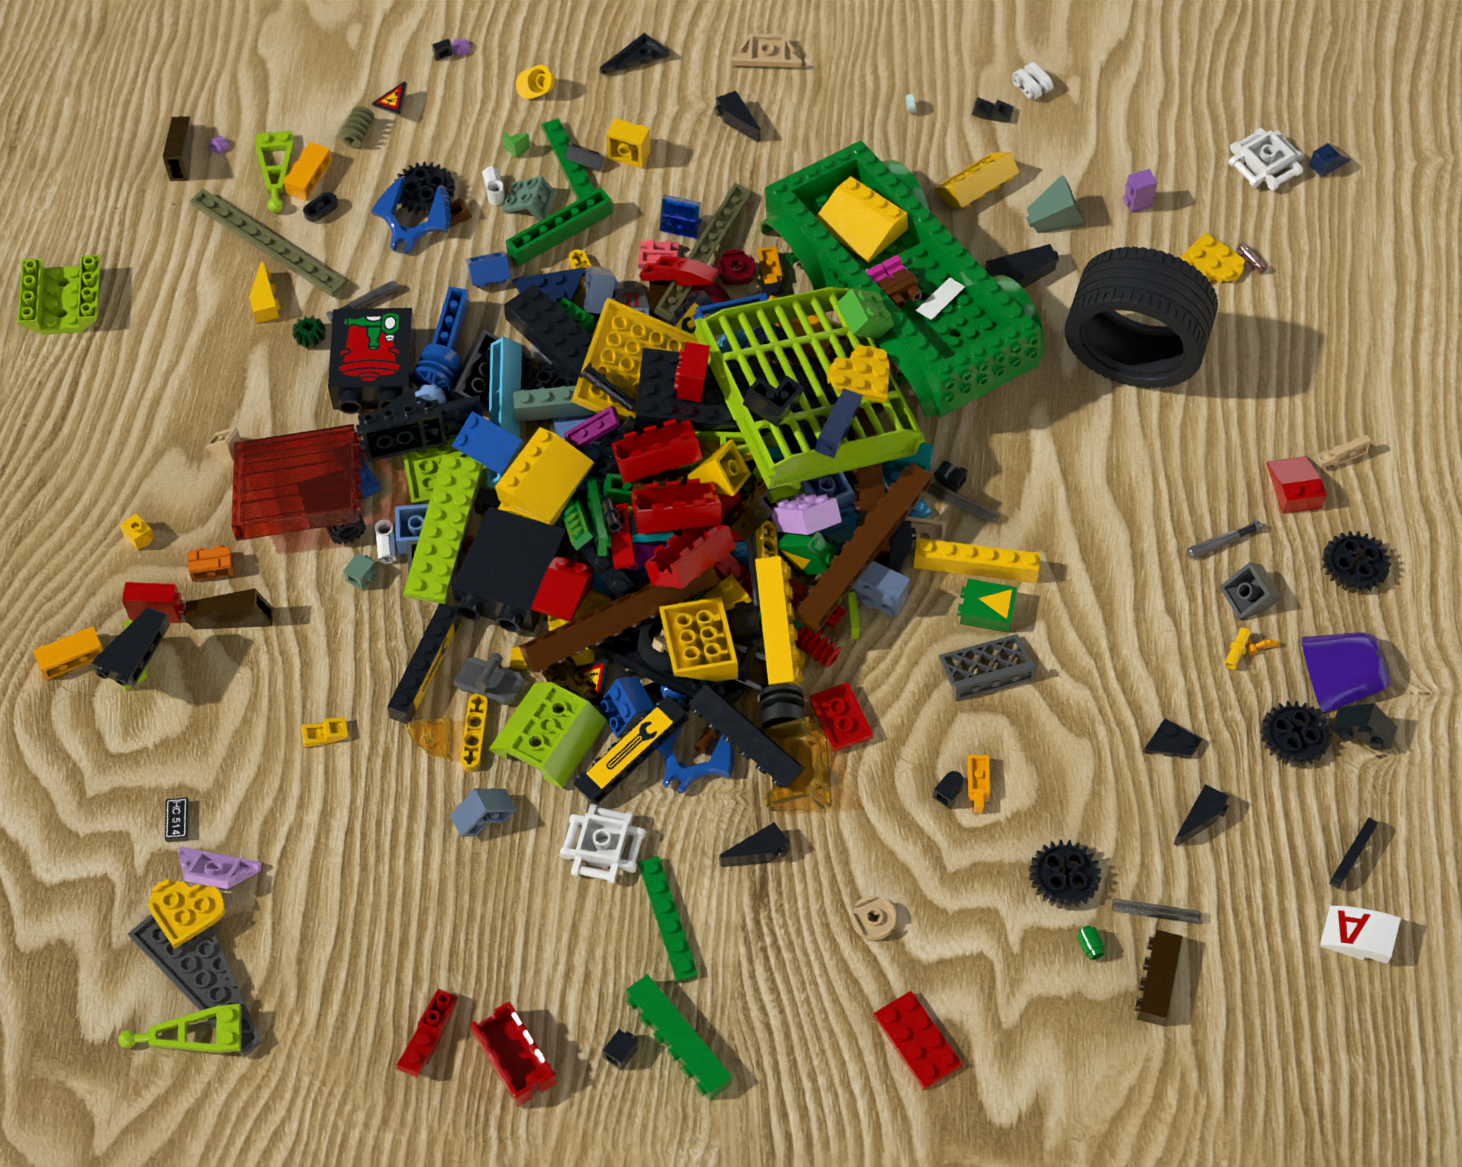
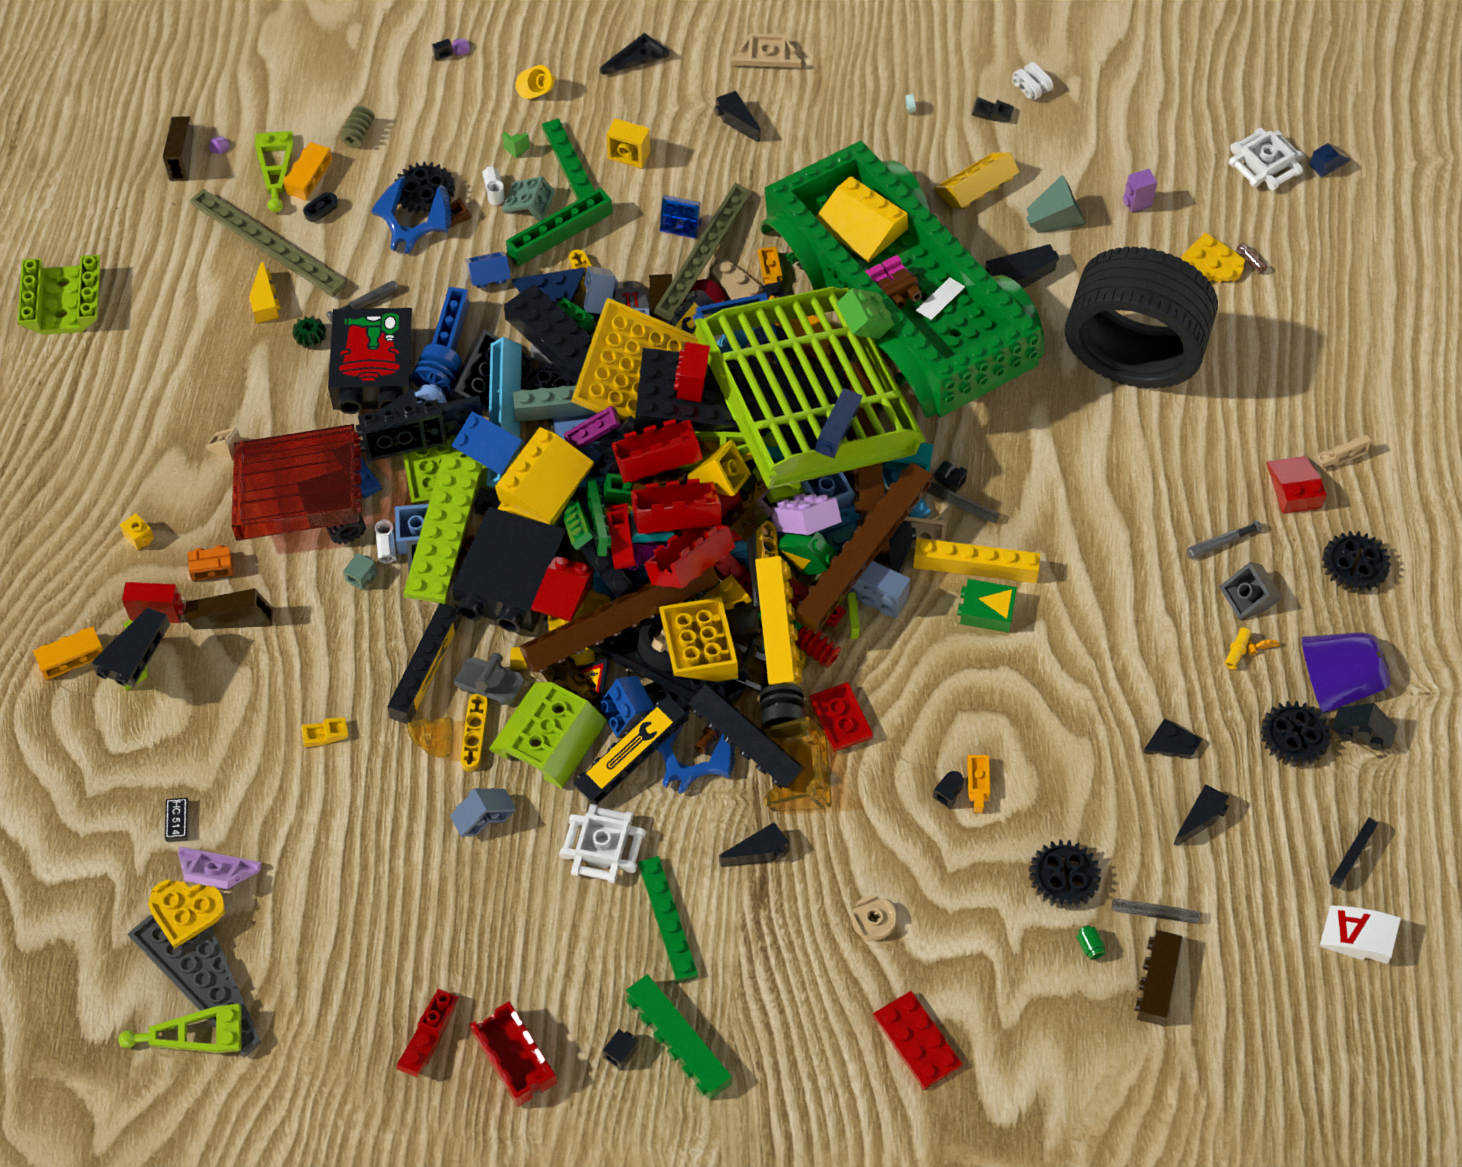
(392, 100): piece -> none
(583, 156): black slope -> none
(599, 381): black pin -> none
(611, 515): black pin -> none
(650, 255): coral plate -> none
(667, 691): blue piece -> none
(682, 270): red slope -> none
(736, 277): dark red plate -> none
(772, 402): black brick -> none
(862, 373): yellow plate -> none
(992, 679): dark grey fence -> none

